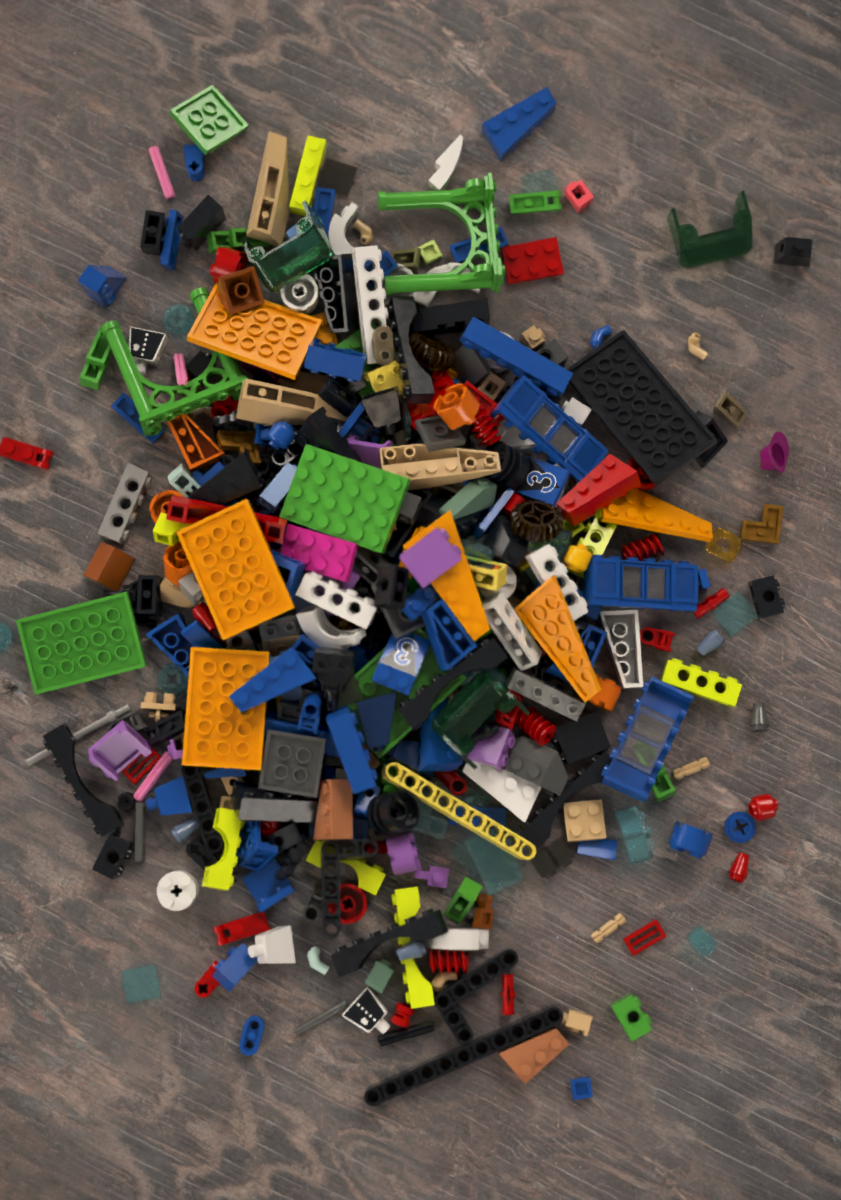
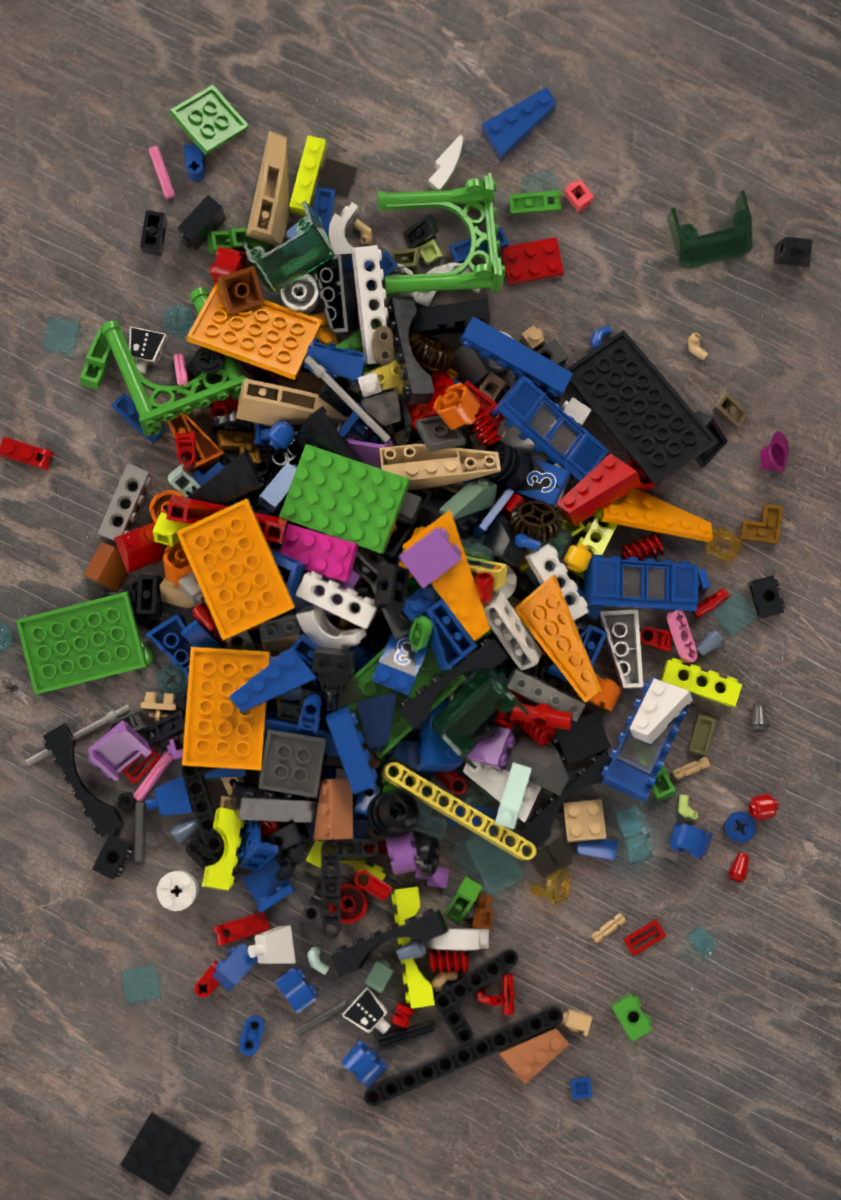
(61, 335): none -> clear light blue piece
(101, 283): blue wedge -> none
(139, 548): none -> red slope
(148, 653): none -> bright green arm
(160, 1154): none -> black plate
(171, 240): blue plate -> none
(186, 445): none -> red piece
(202, 354): none -> black gear
(296, 989): none -> blue brick
(322, 373): none -> light grey bar
(364, 1063): none -> blue brick
(369, 384): none -> white plate
(373, 885): none -> red piece
(420, 632): none -> bright green plate
(421, 232): none -> black slope
(427, 858): none -> black plate
(484, 584): none -> red cone
(488, 999): none -> red arm
(513, 796): none -> light aqua slope
(524, 541): none -> blue arm
(543, 716): none -> red piece
(550, 892): none -> clear yellow piece
(658, 709): none -> white wedge
(684, 810): none -> yellowish green arm
(686, 647): none -> bright pink beam
(702, 735): none -> olive tile

